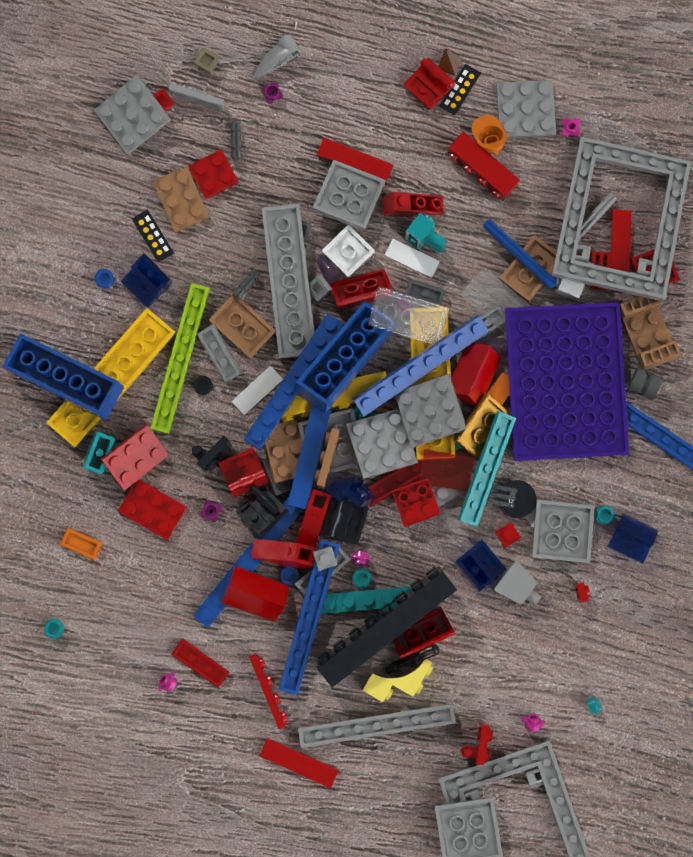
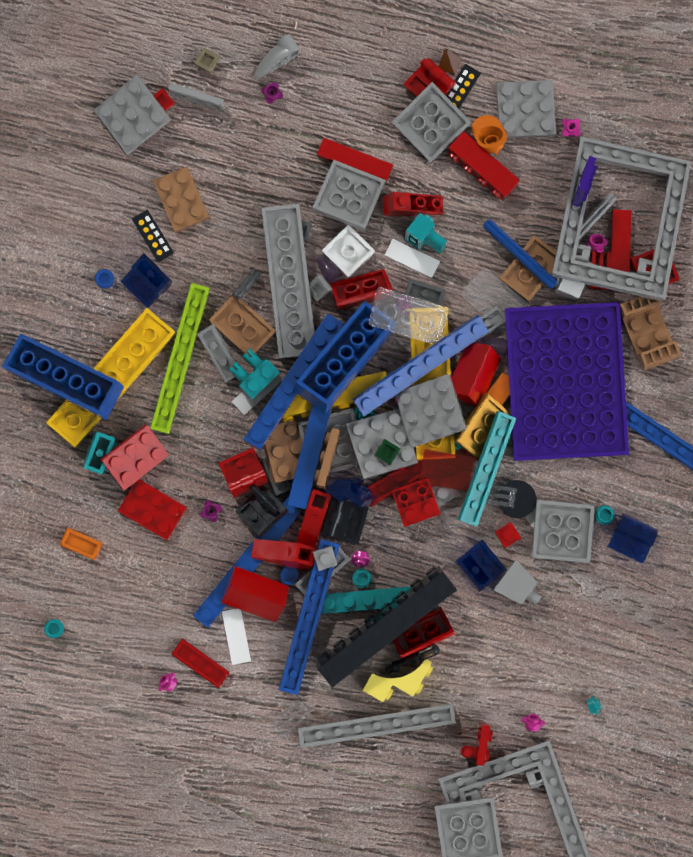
(202, 385): black tile -> none
(208, 459): black plate -> none
(213, 174): red plate -> none
(235, 128): dark grey axle -> none
(236, 636): none -> white sticker
(254, 383): none -> teal brick
(272, 698): red plate -> none
(299, 763): red tile -> none
(387, 452): none -> dark green tile
(431, 122): none -> light grey plate
(582, 592): red plate -> none
(585, 181): none -> dark purple plate
(597, 243): none -> dark pink plate
(645, 383): dark grey wheel -> none

